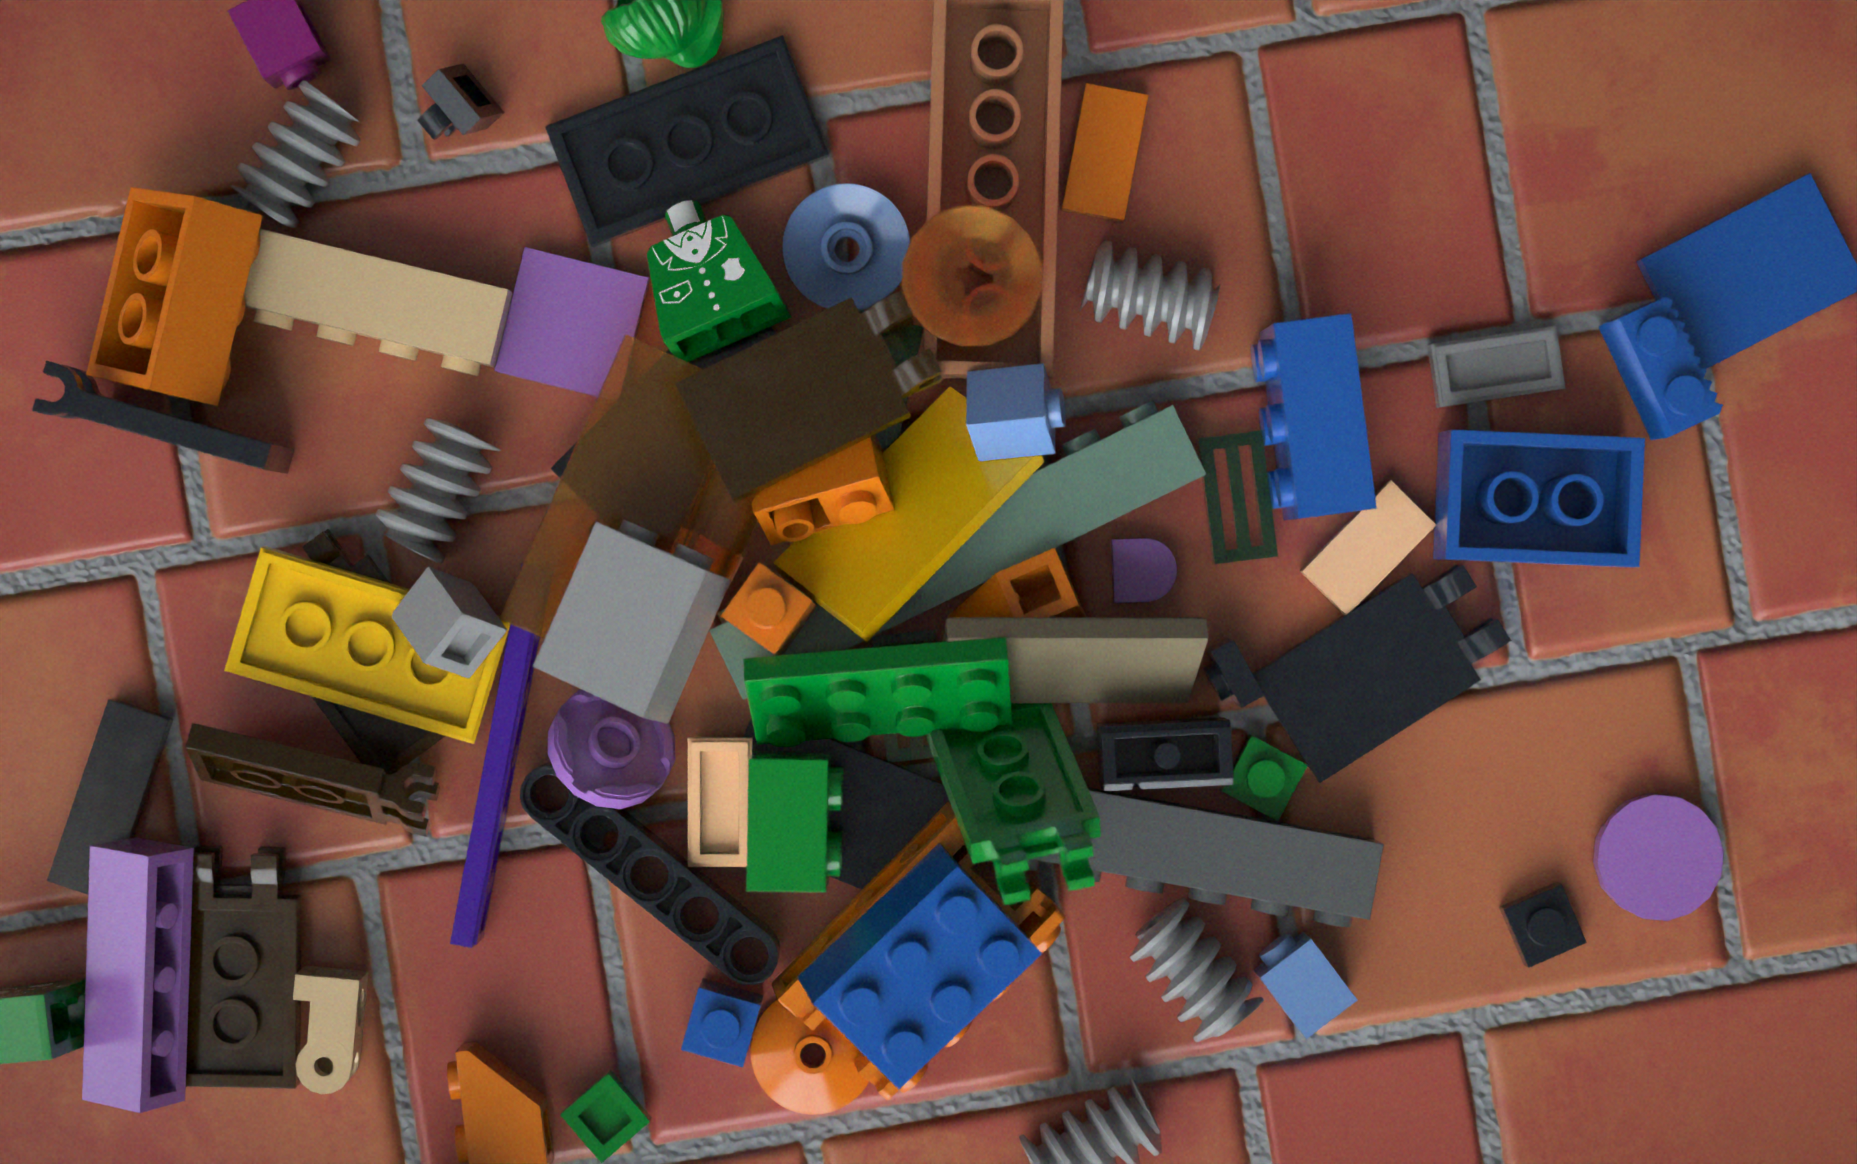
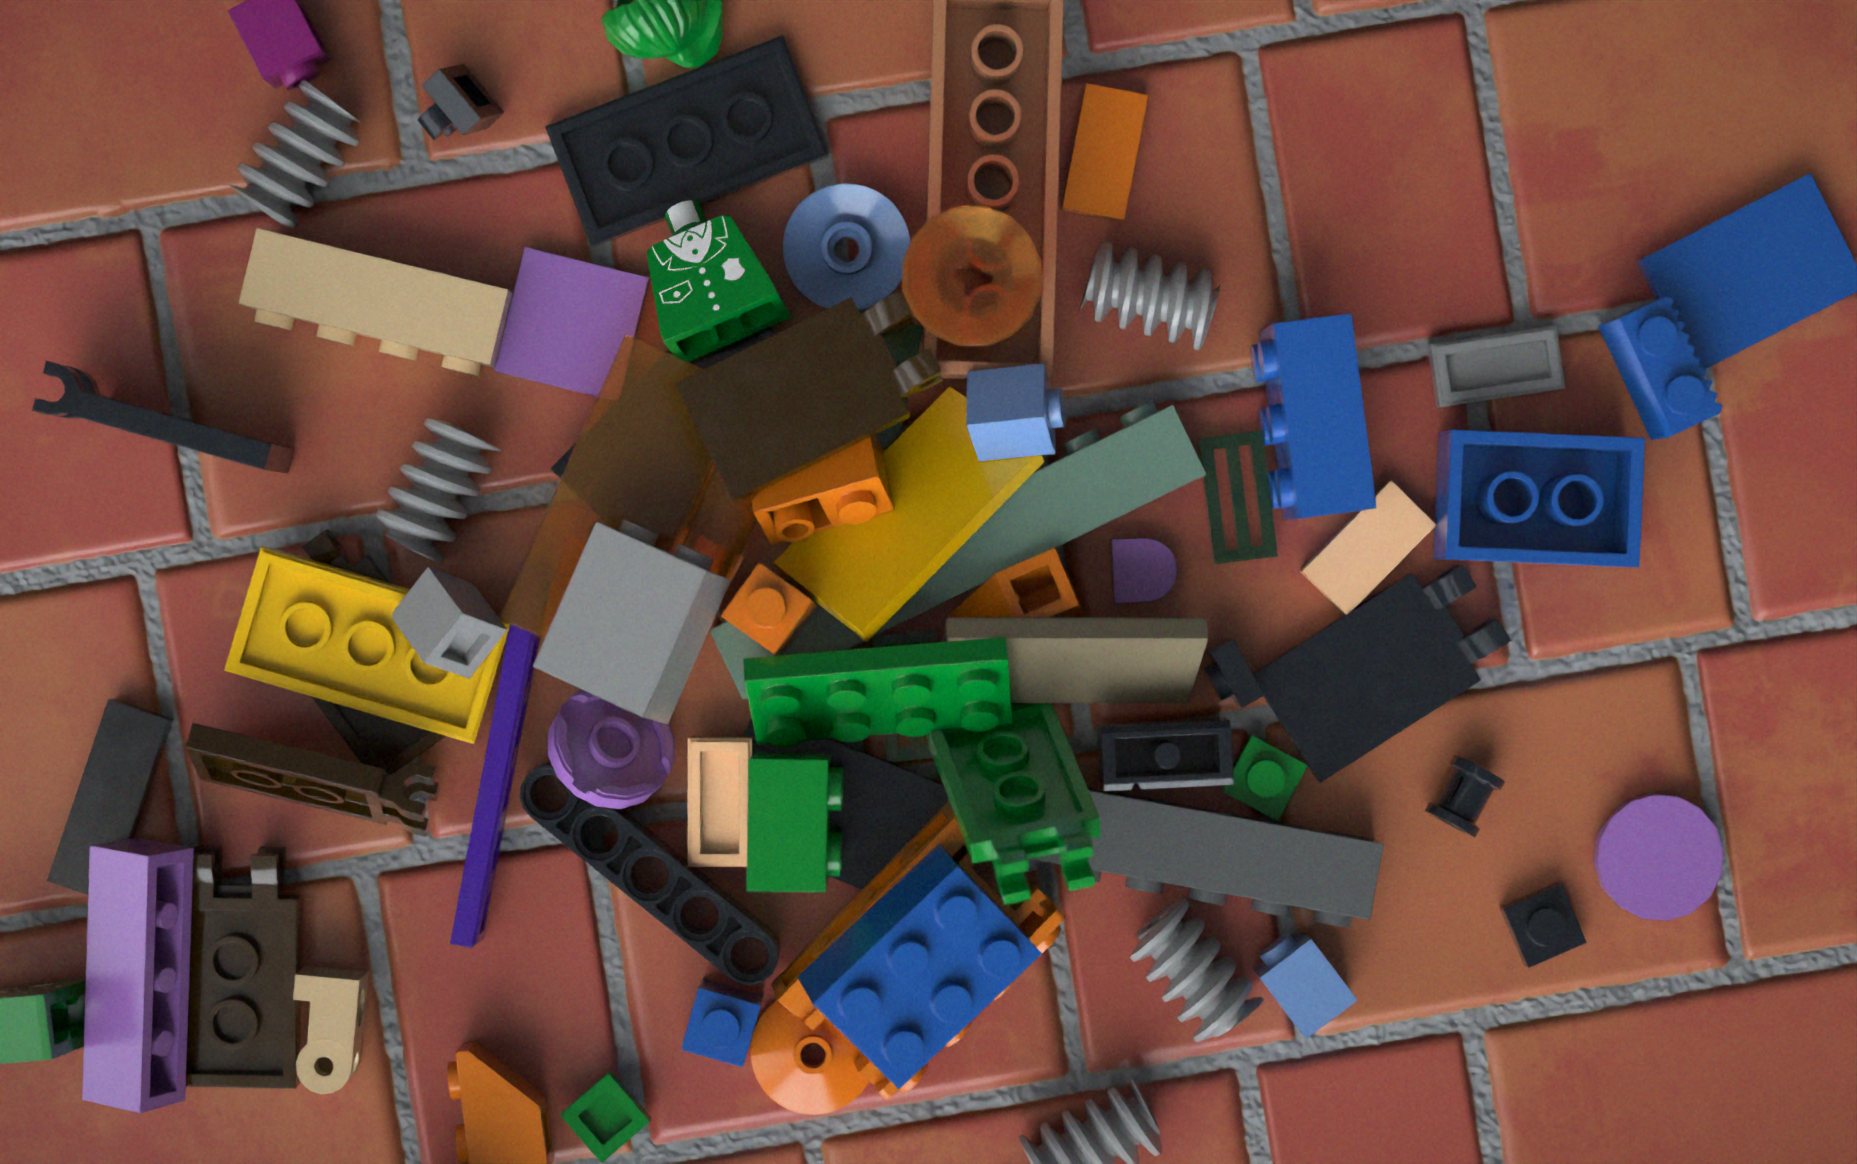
(175, 294): orange brick -> none
(1464, 796): none -> black bush

